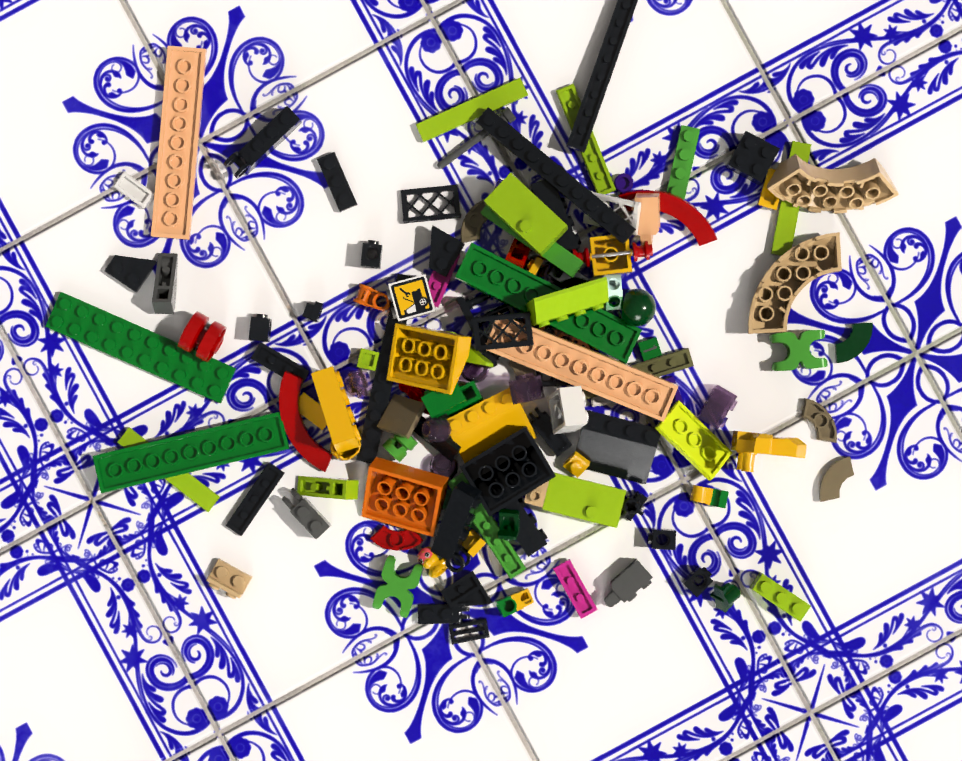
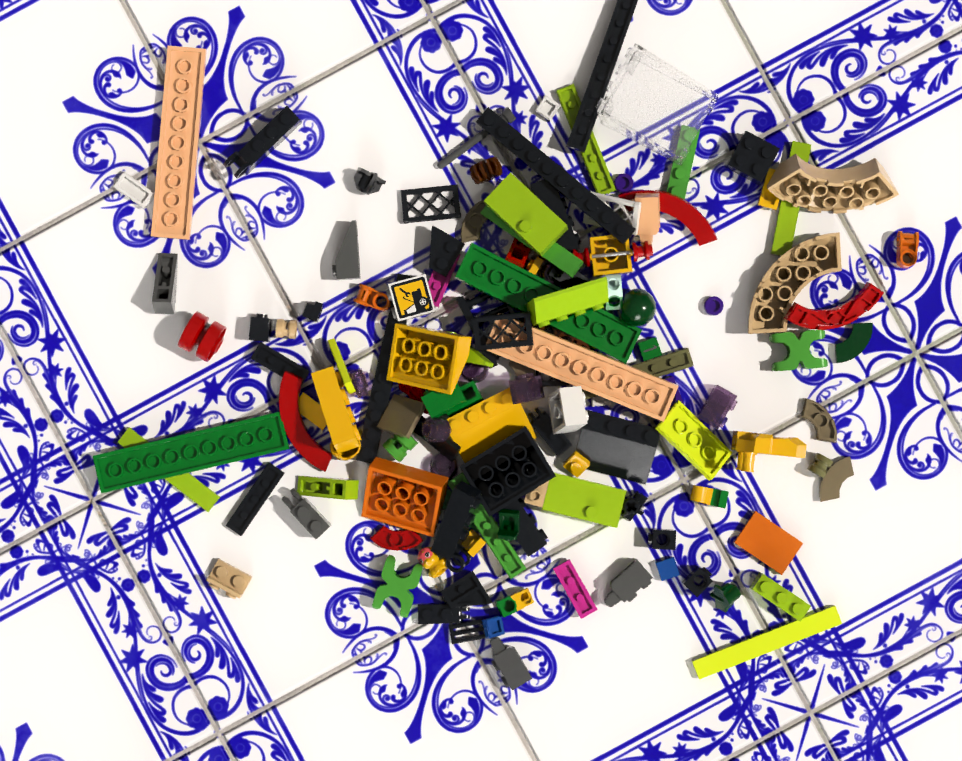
(130, 270): black wing -> none
(139, 347): green plate -> none
(281, 328): none -> tan wheel
(337, 182): black plate -> none
(341, 366): none -> neon yellow tile
(348, 259): none -> dark grey slope
(367, 181): none -> black piece
(368, 359): lime plate -> none
(371, 263): black brick -> none
(471, 110): lime tile -> none
(486, 170): none -> reddish brown gear
(493, 627): none -> blue tile
(509, 663): none -> dark grey hinge
(547, 108): none -> white tile
(655, 104): none -> clear windscreen
(667, 568): none -> blue tile
(713, 305): none -> dark purple tile
(766, 642): none -> neon yellow tile
(768, 542): none -> orange tile
(820, 465): none -> olive wheel
(838, 315): none -> red tile
(906, 244): none -> orange piece

